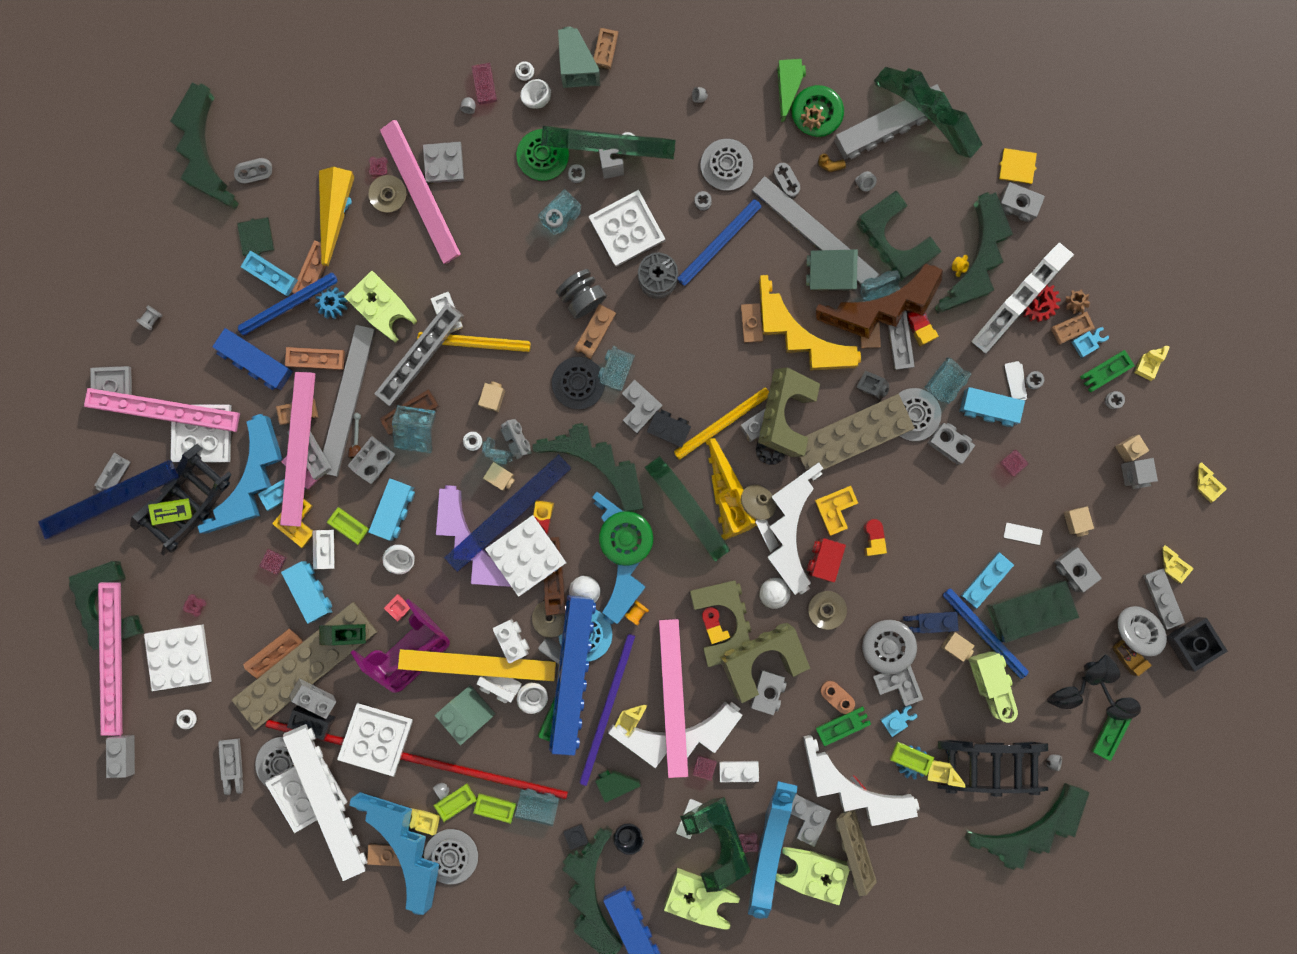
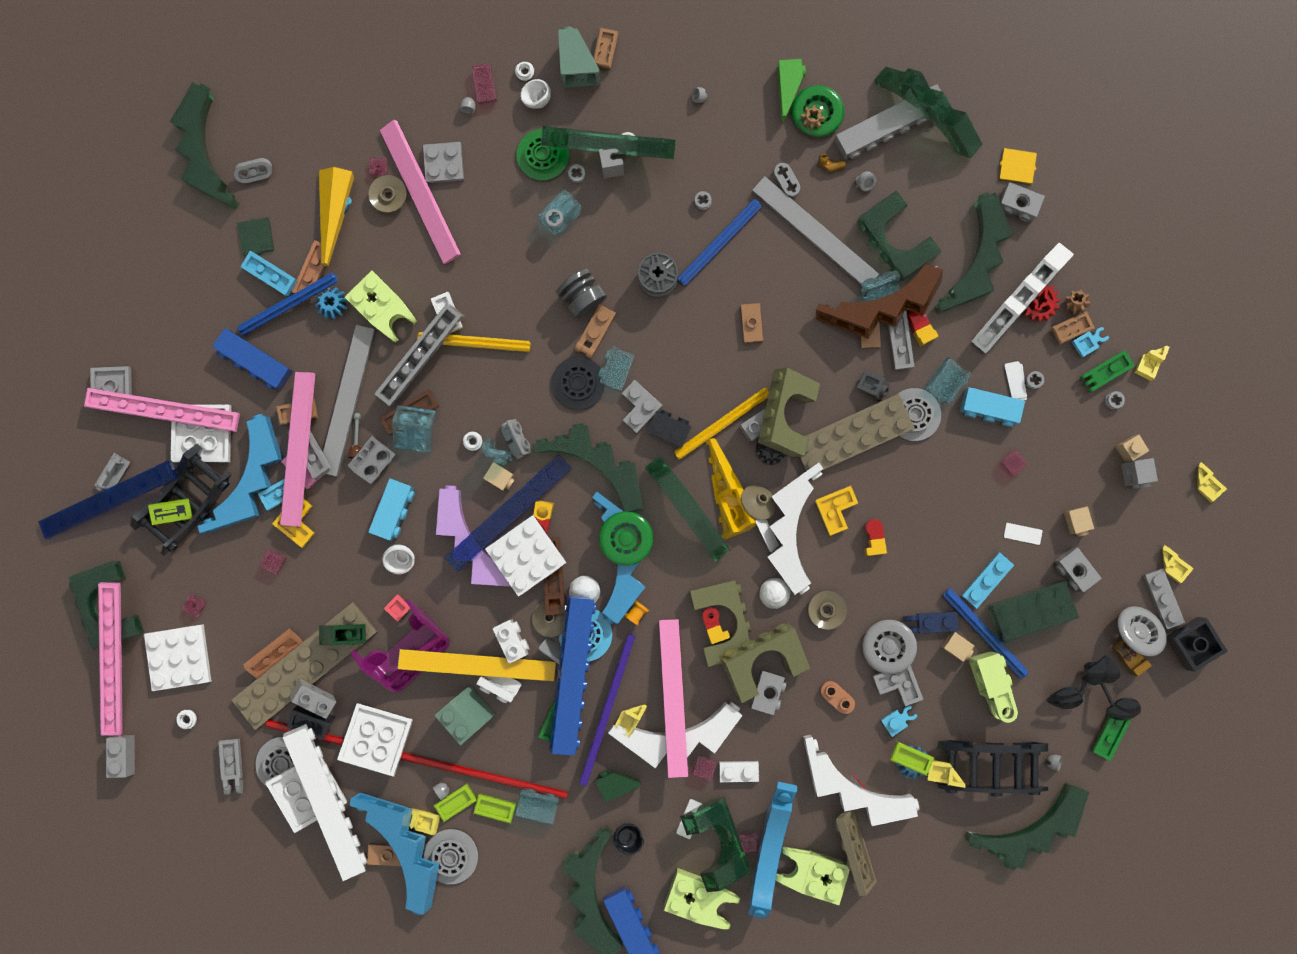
(149, 317): light grey bush -> none
(307, 591): medium azure brick -> none
(314, 358): nougat plate -> none
(323, 549): white plate -> none
(348, 525): lime tile -> none
(492, 396): tan brick -> none
(532, 698): white piece -> none
(576, 836): black plate -> none
(627, 228): white plate -> none
(726, 164): light grey wheel -> none
(778, 321): yellow arch -> none
(813, 816): light grey plate -> none
(826, 559): red brick -> none
(832, 270): sand green slope -> none
(842, 726): green hinge -> none
(949, 448): light grey brick -> none
(960, 265): yellow plate -> none

